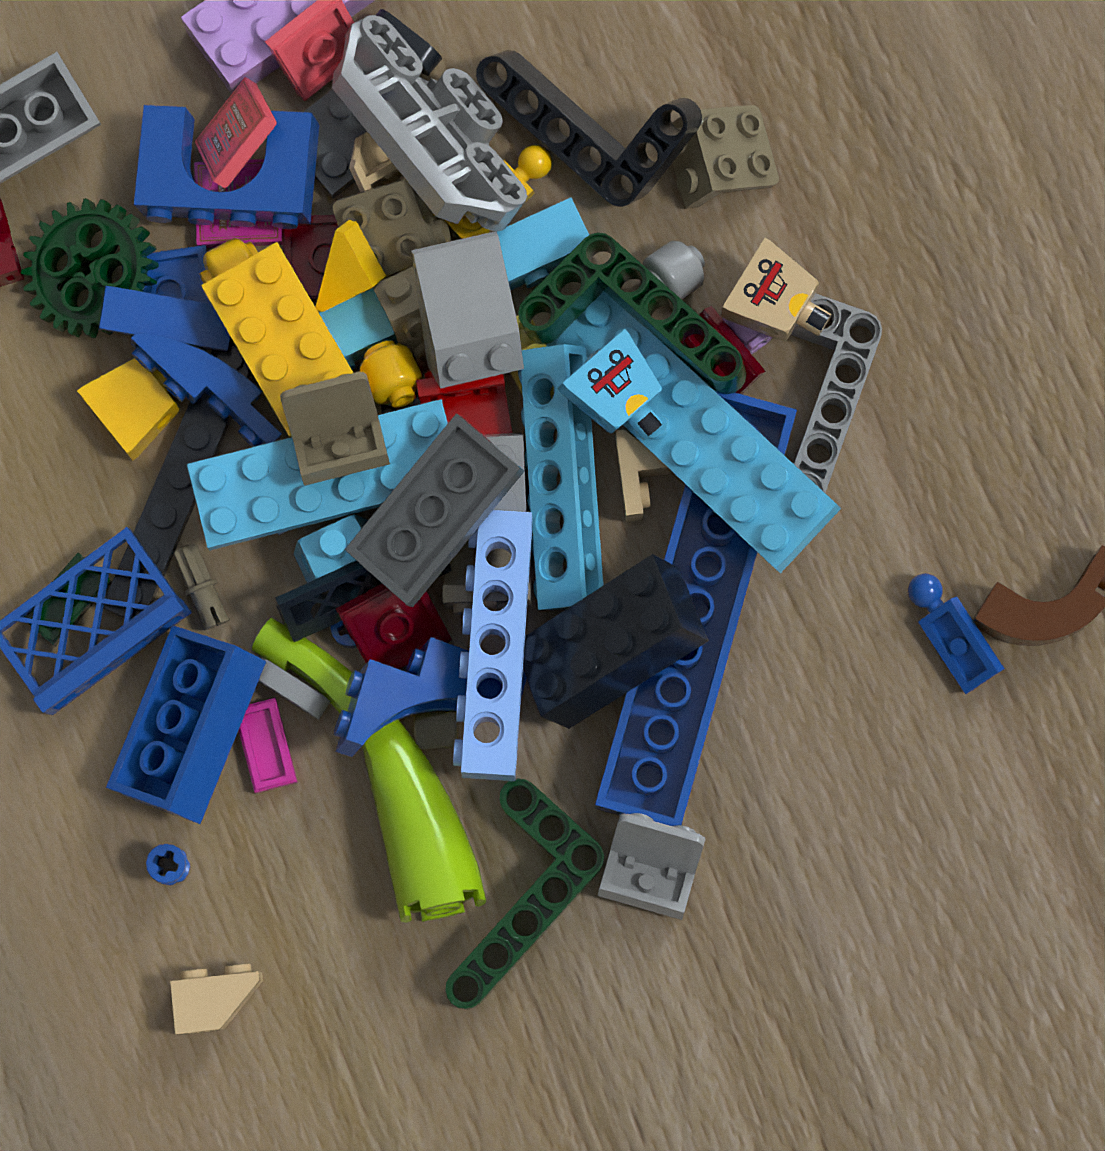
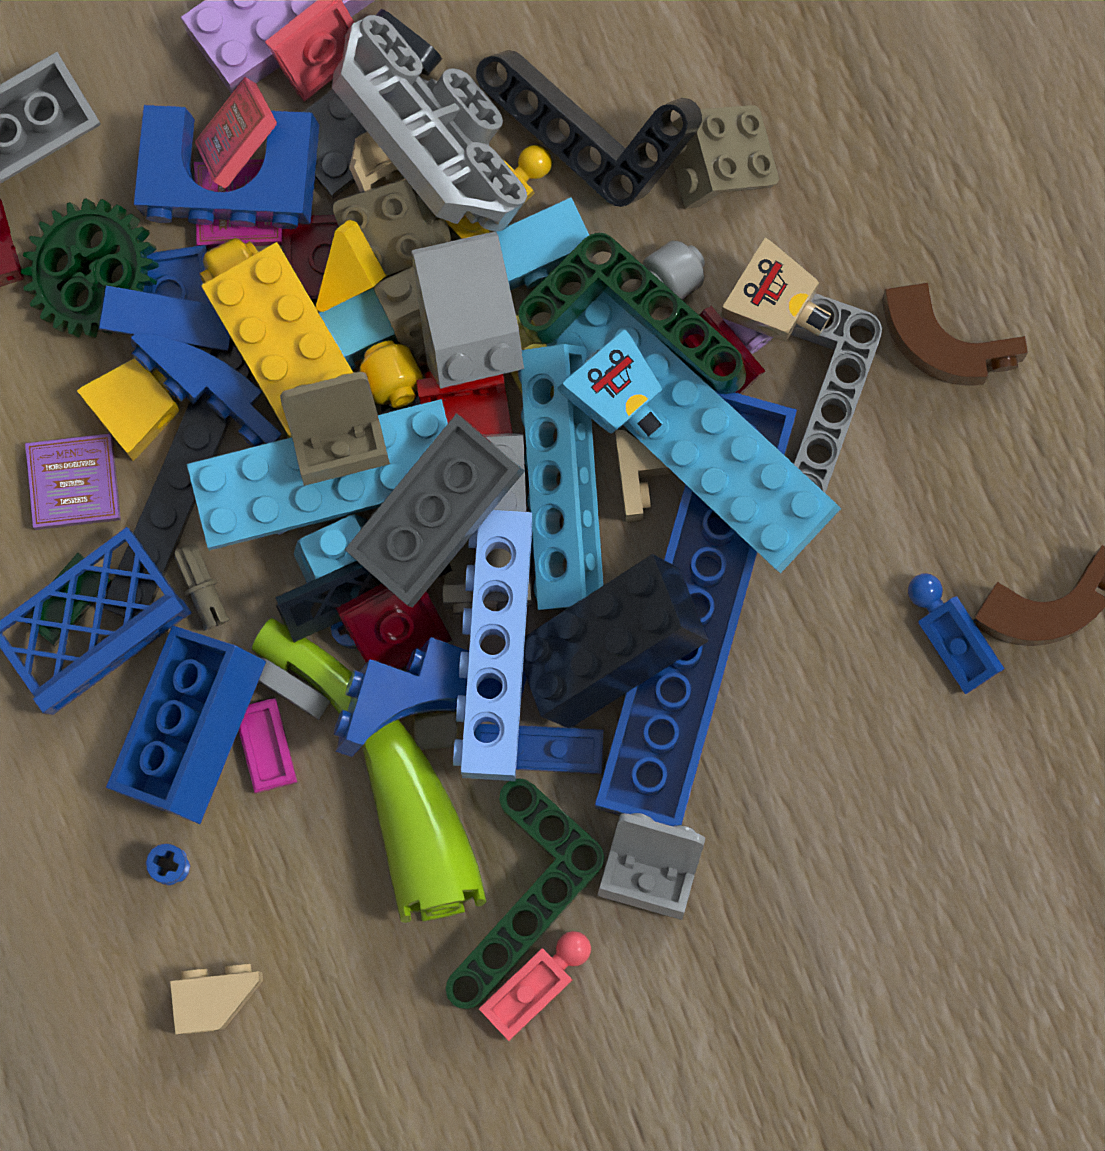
(72, 481): none -> medium lavender tile
(535, 985): none -> coral plate
(553, 748): none -> blue tile
(936, 352): none -> reddish brown arch

